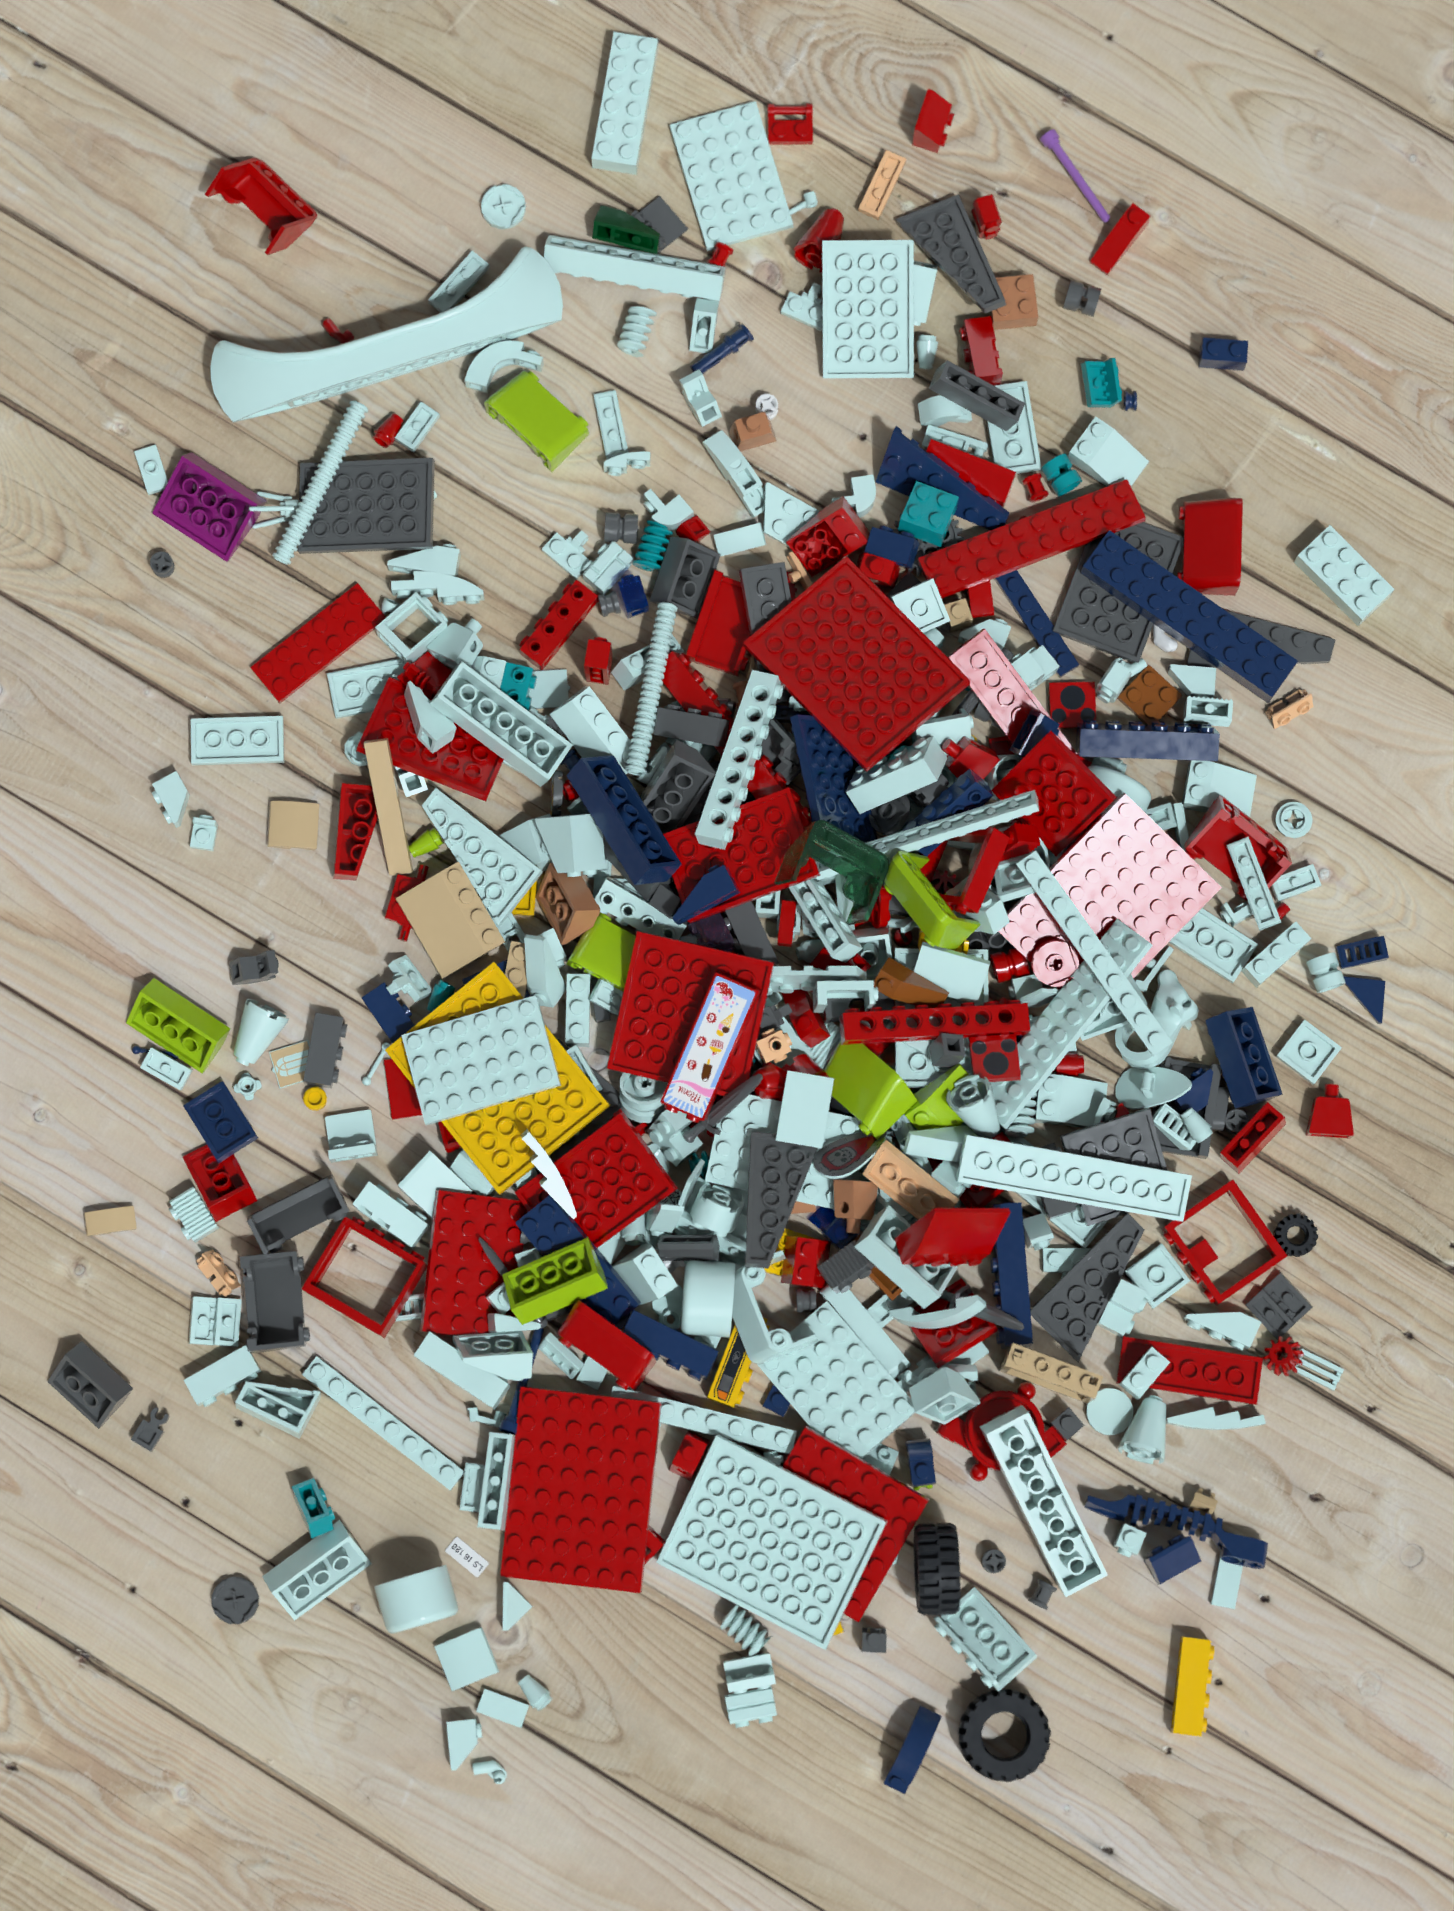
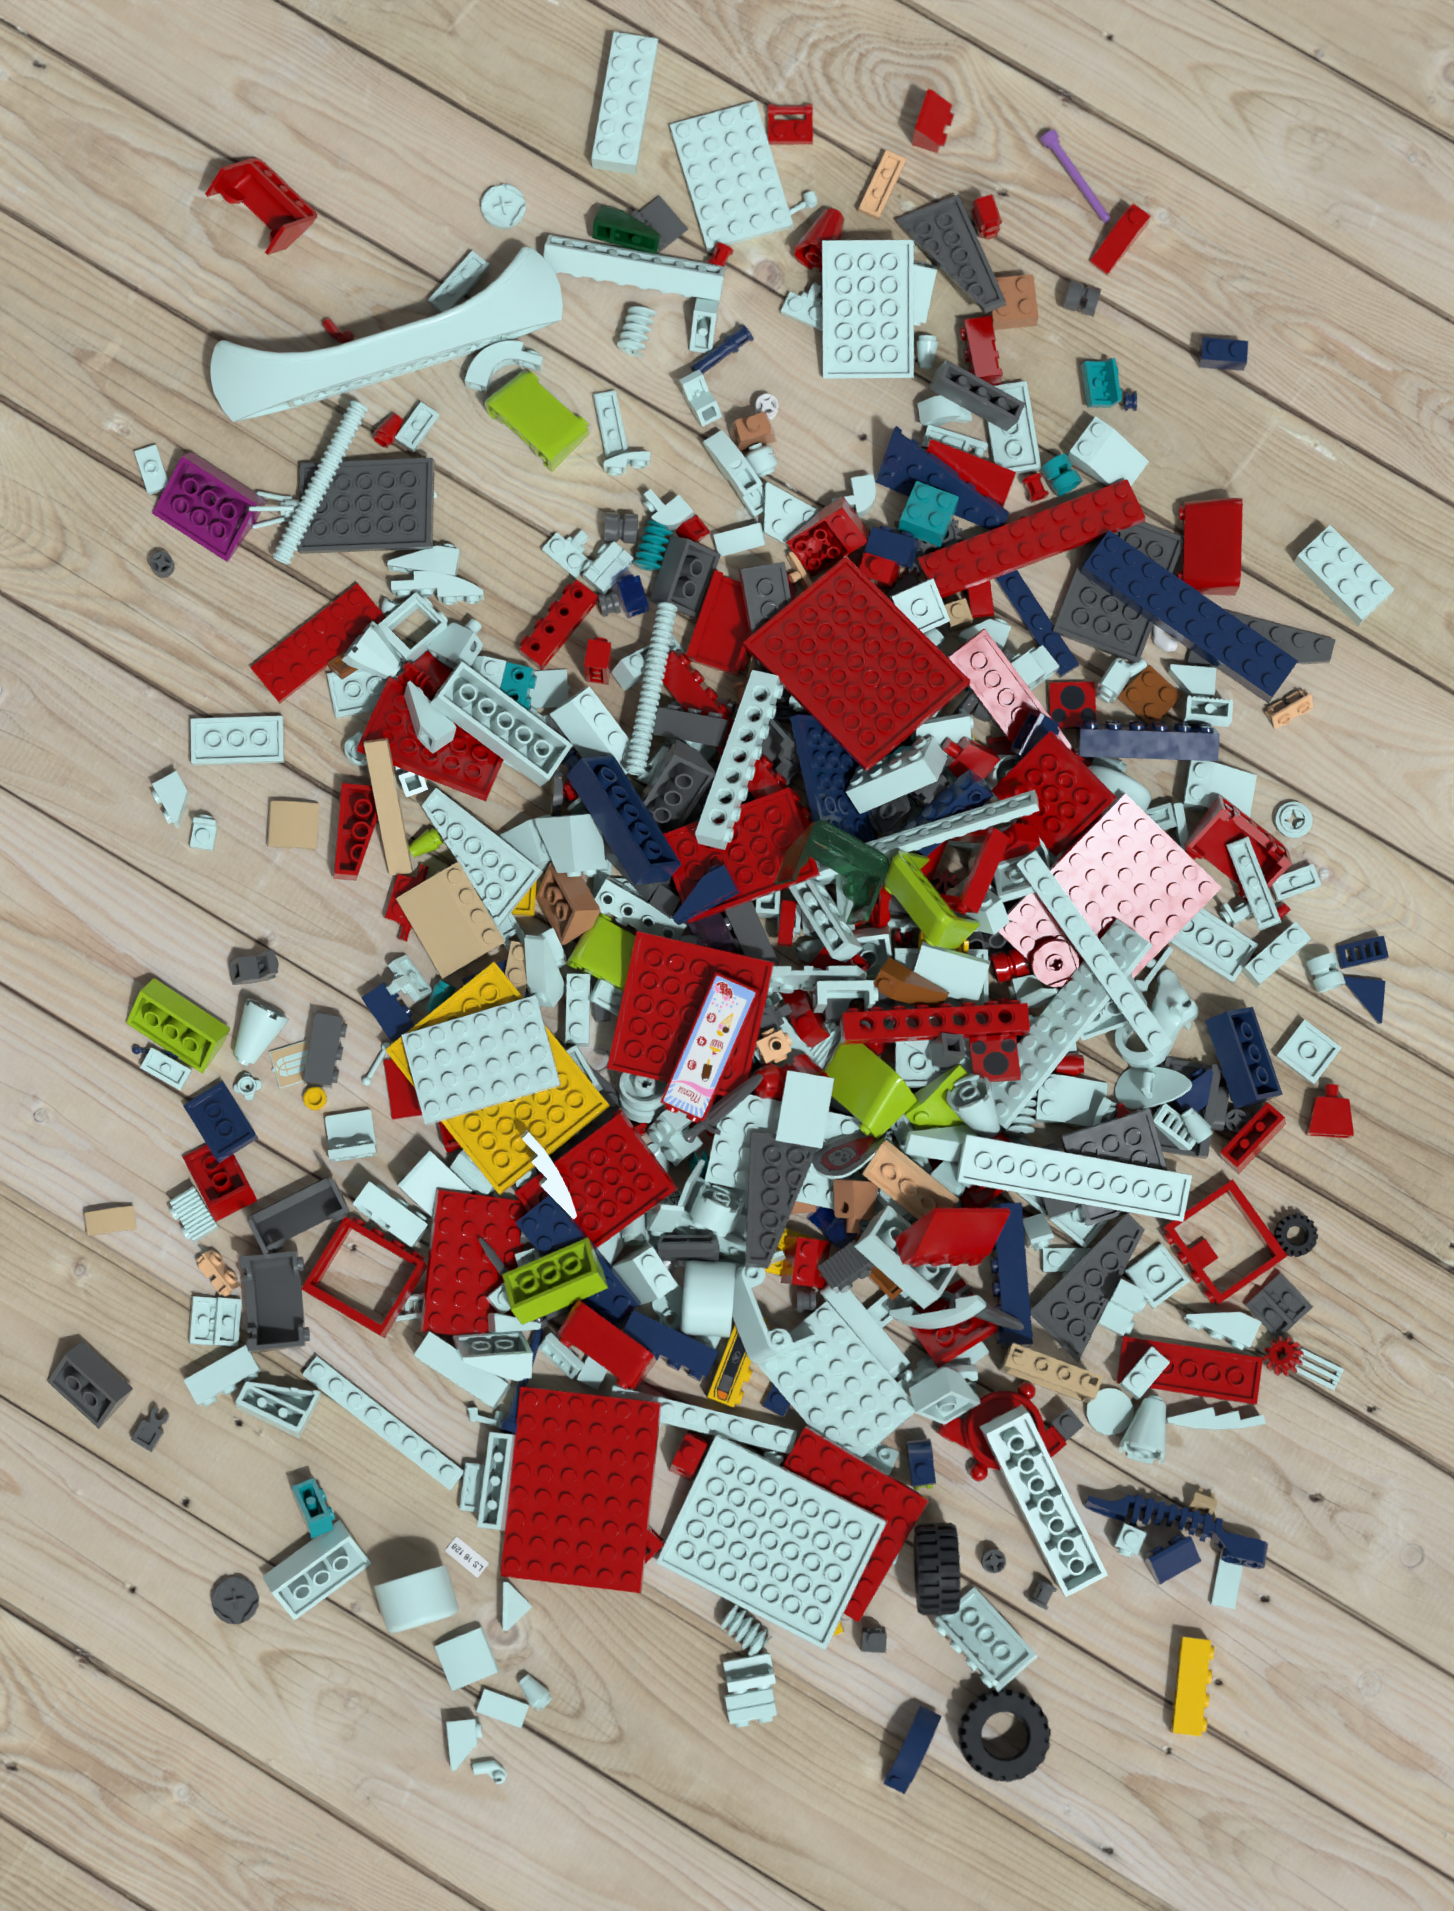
(340, 668): none -> dark orange tile
(373, 653): none -> light aqua cone
(761, 459): none -> light aqua head

